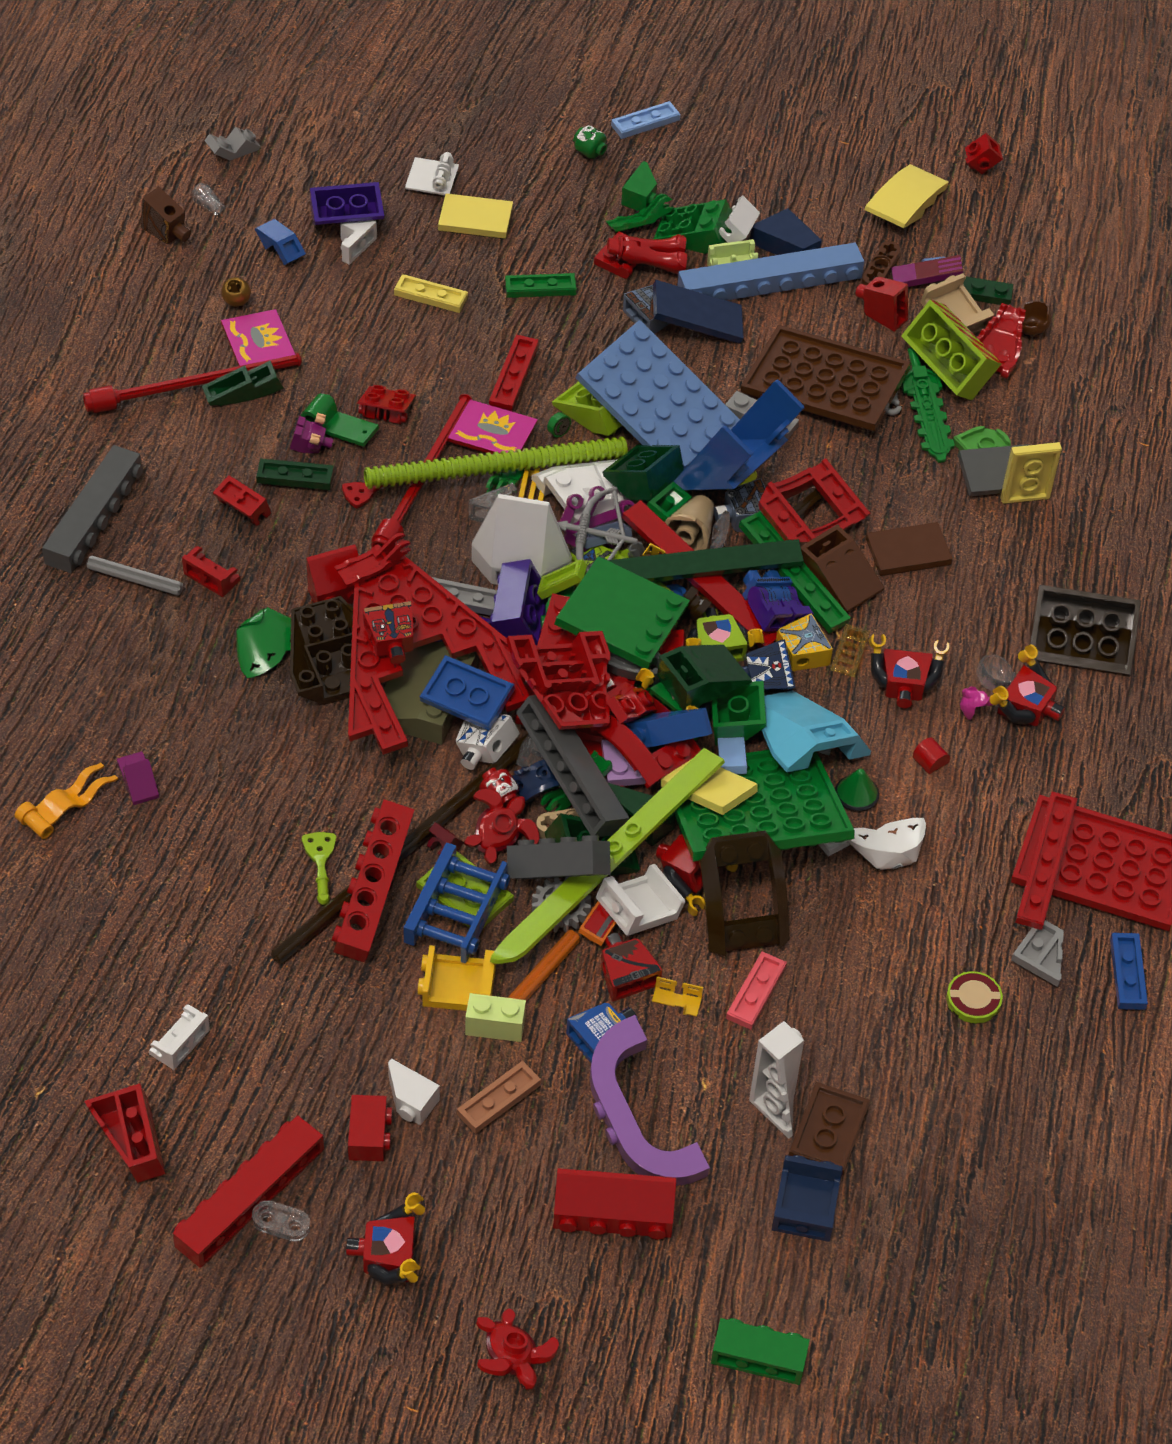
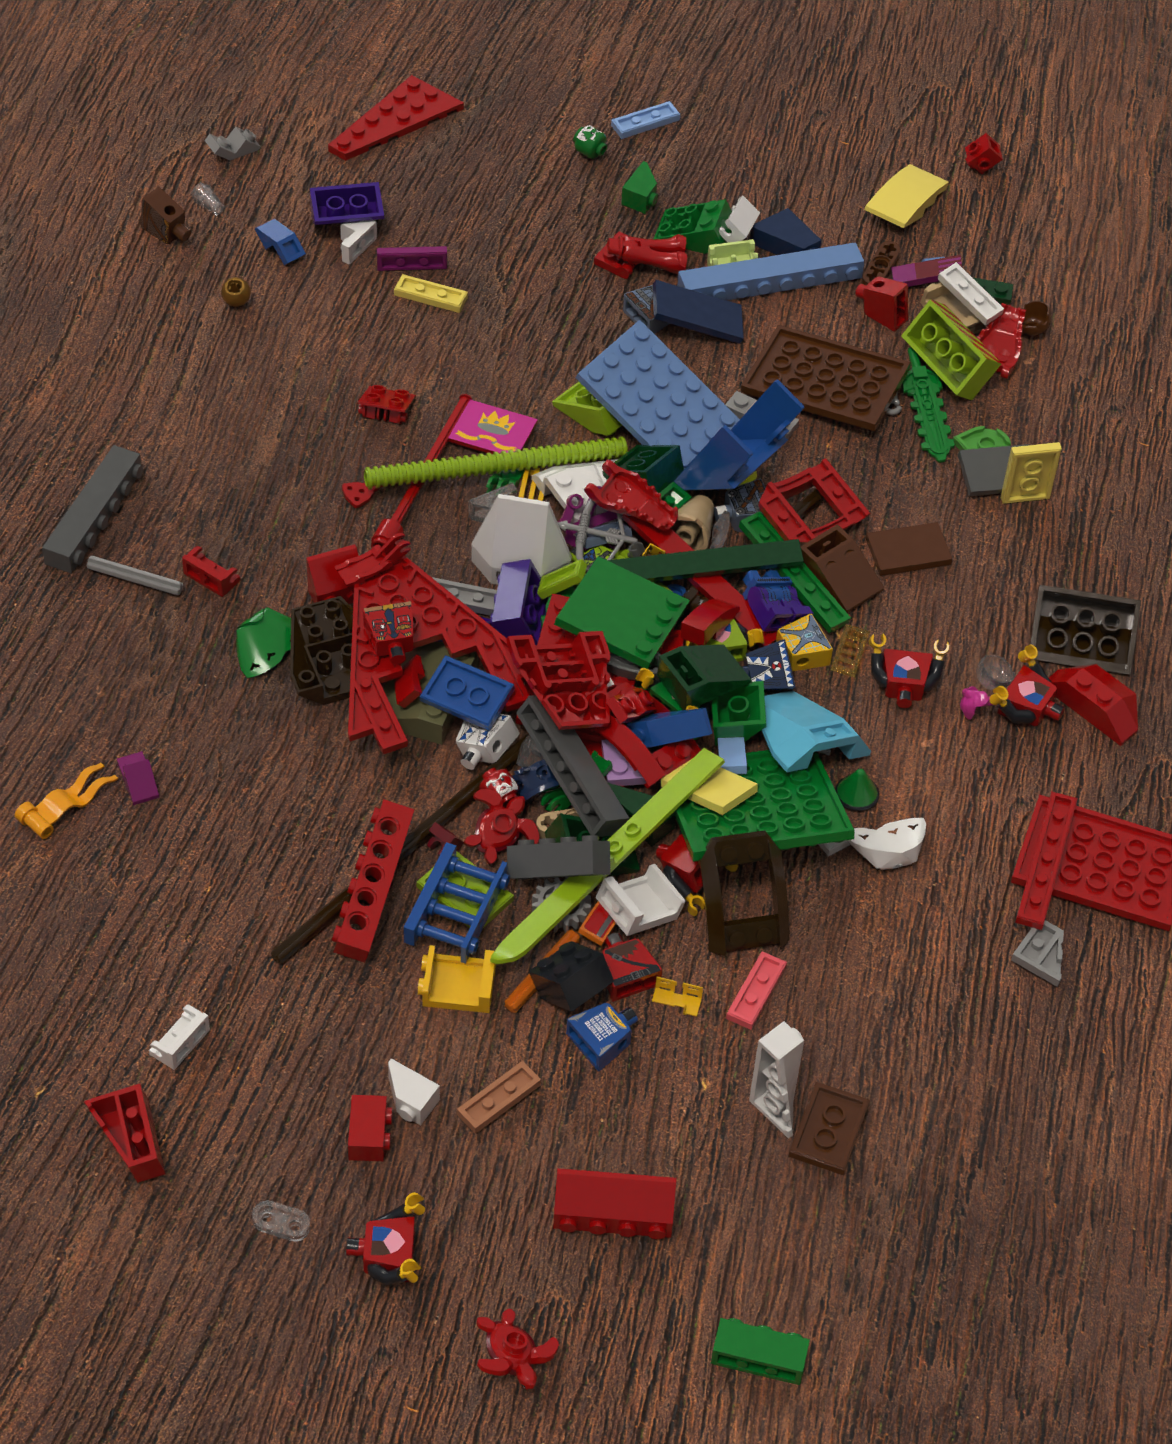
(242, 499): red hinge -> none
(243, 385): dark green slope -> none
(253, 341): flag -> none
(256, 1181): red brick -> none
(295, 474): dark green plate -> none
(310, 435): magenta piece -> none
(320, 859): lime piece -> none
(338, 423): green door -> none
(397, 114): none -> red wing
(408, 686): none -> red slope
(412, 258): none -> magenta tile
(433, 175): white hinge -> none
(475, 216): light yellow tile -> none
(495, 1017): yellowish green brick -> none
(514, 372): red plate -> none
(540, 285): green tile -> none
(559, 424): green tile -> none
(571, 976): none -> black brick
(614, 1046): medium lavender arch -> none
(630, 495): none -> red animal
(646, 215): green arm -> none
(708, 621): none -> red slope
(807, 1198): dark blue panel -> none
(930, 755): red brick -> none
(970, 293): none -> white plate
(974, 997): tile -> none
(1099, 700): none -> red wedge
(1128, 971): blue plate -> none

